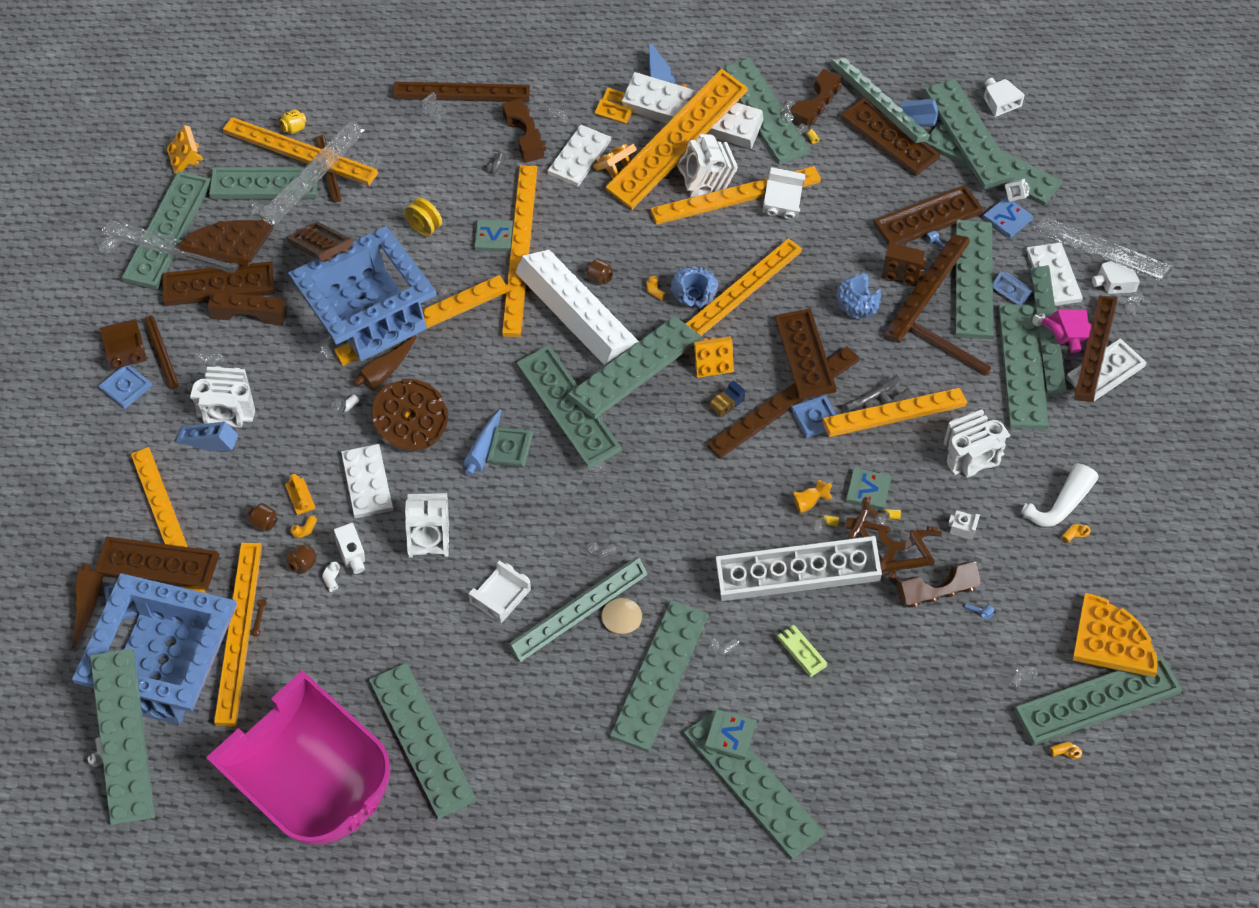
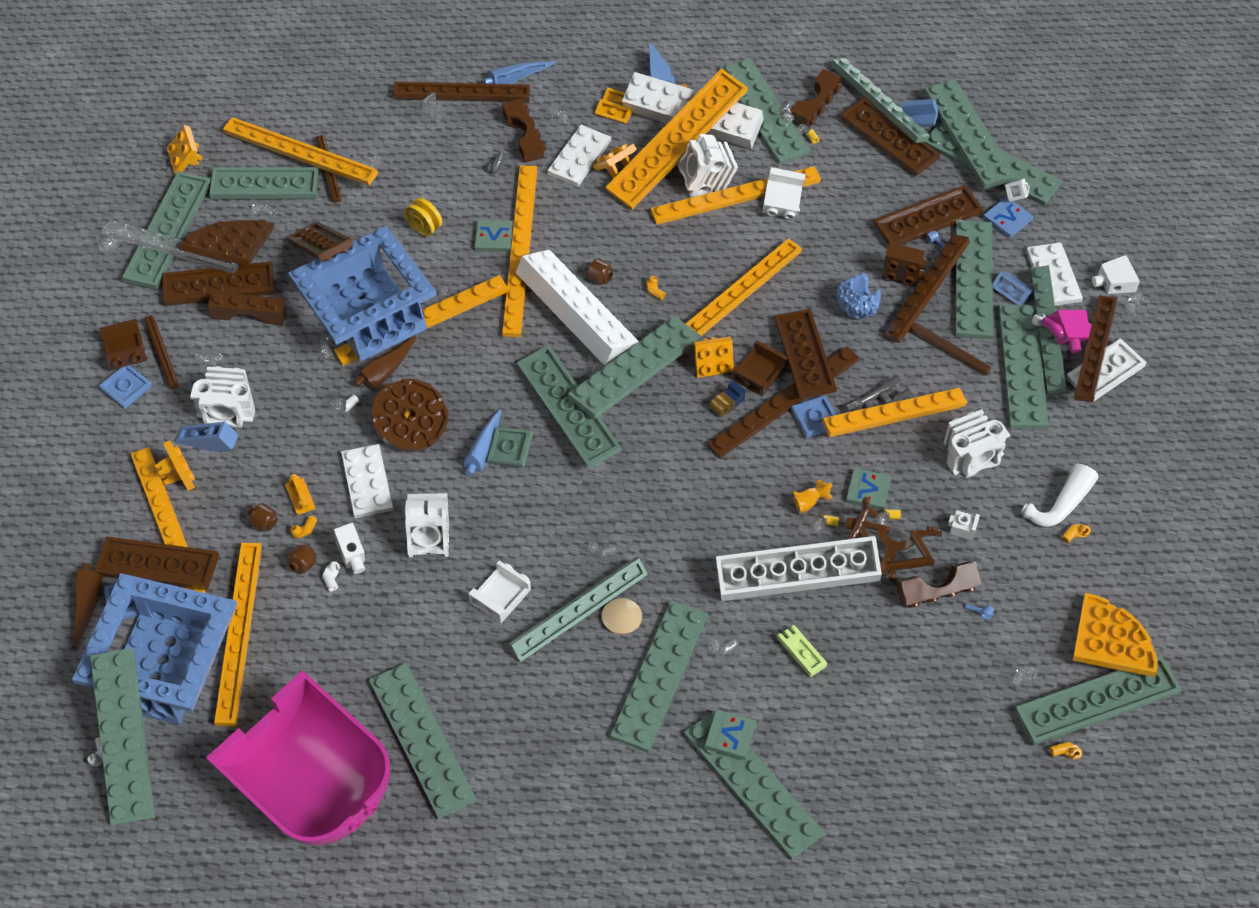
(175, 467): none -> light orange plate
(262, 603): reddish brown hinge -> none
(292, 121): yellow head -> none
(312, 173): clear plate -> none
(515, 72): none -> medium blue piece
(694, 286): medium blue hair -> none
(760, 368): none -> reddish brown panel
(1002, 96): white torso -> none
(1103, 248): clear plate -> none

